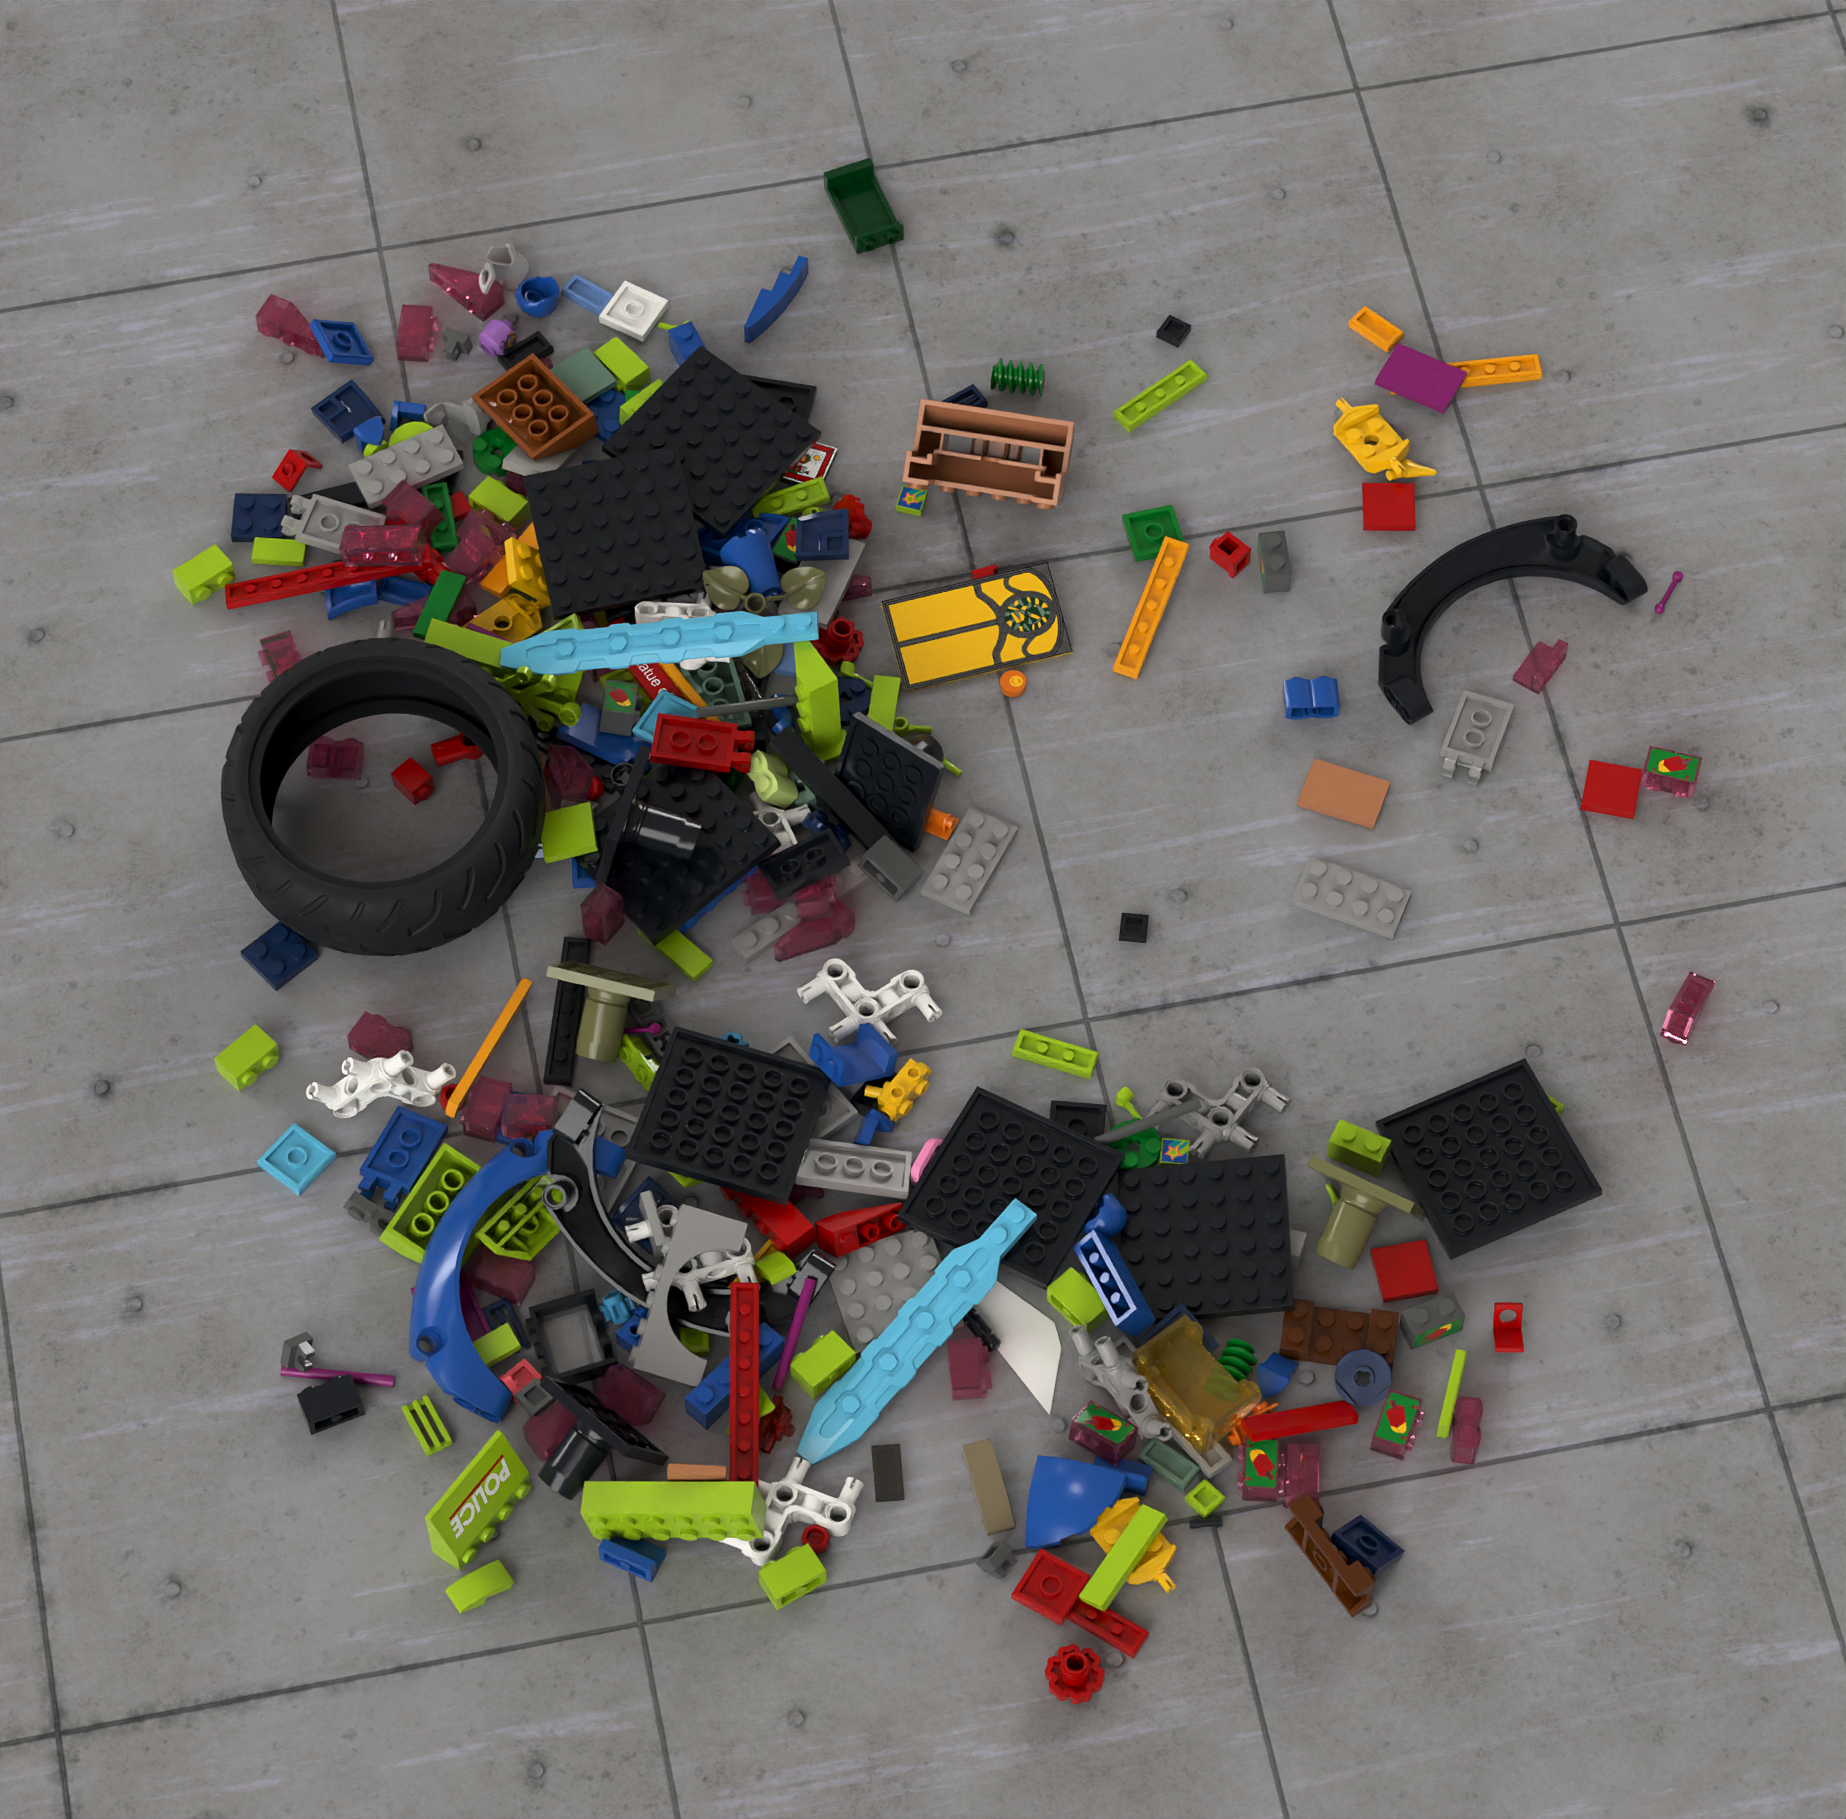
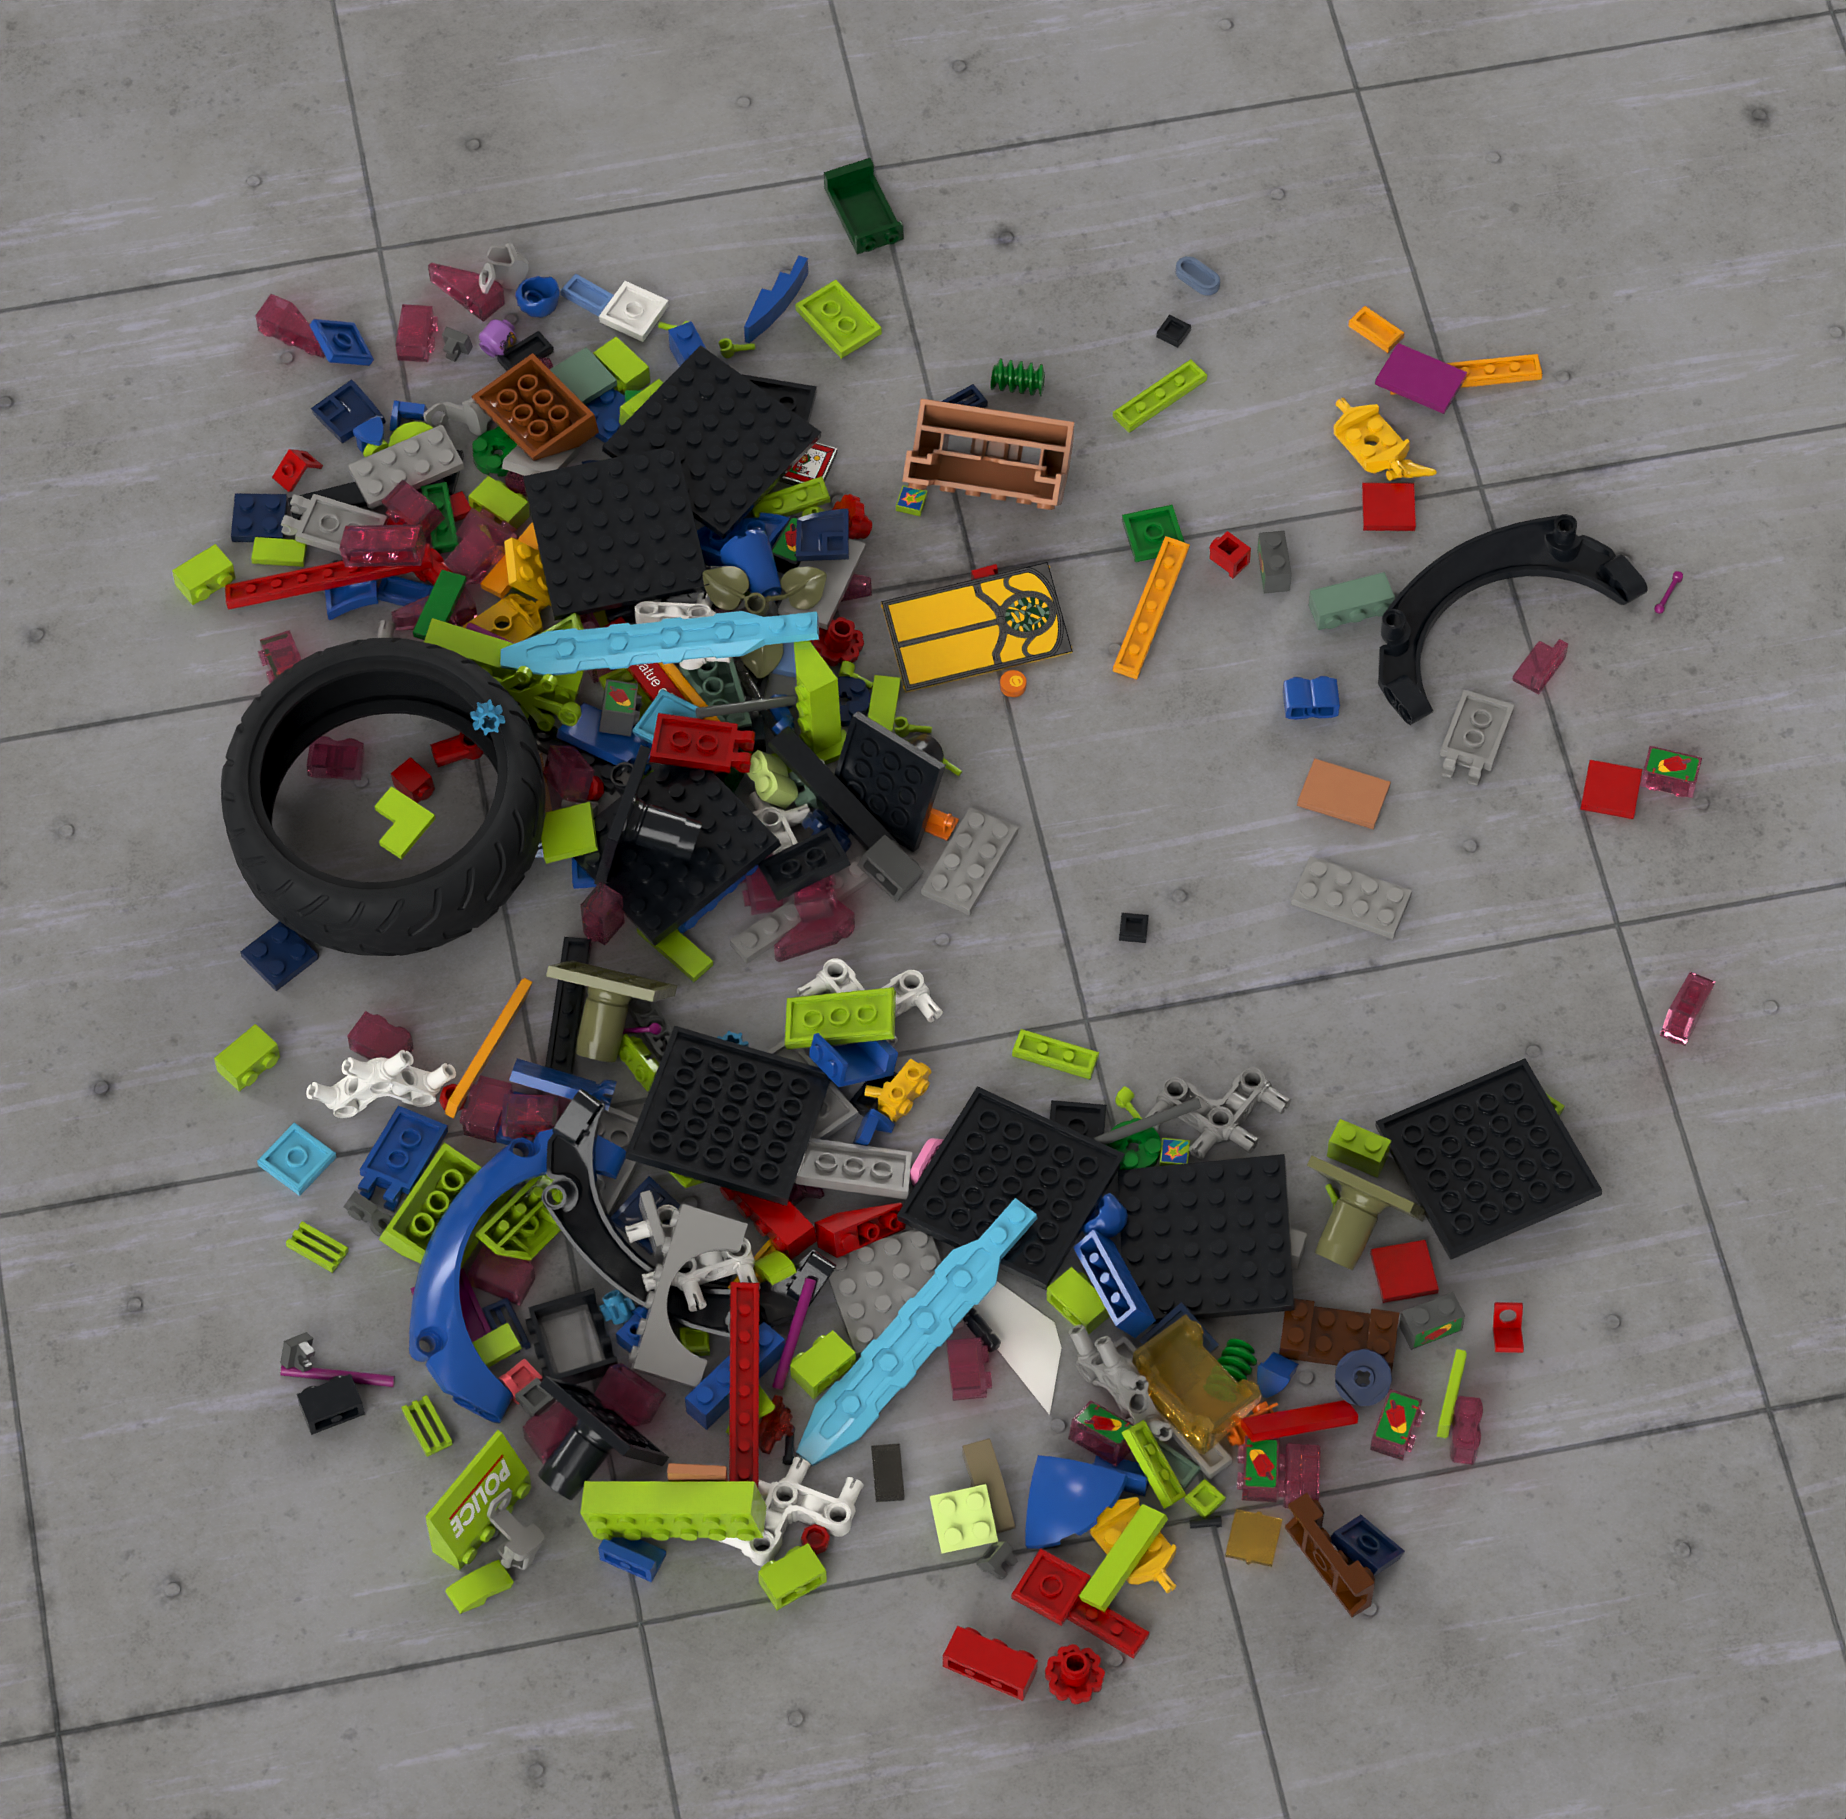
(321, 1237): none -> lime tile
(408, 818): none -> lime tile
(483, 722): none -> dark azure gear
(522, 1542): none -> light grey piece
(560, 1082): none -> blue tile
(728, 349): none -> lime hand
(788, 1454): none -> black piece
(838, 319): none -> lime plate
(841, 1017): none -> lime tile
(963, 1518): none -> yellowish green plate
(990, 1662): none -> red brick
(1154, 1464): none -> lime tile
(1197, 275): none -> sand blue tile
(1253, 1537): none -> clear yellow piece
(1350, 601): none -> sand green brick

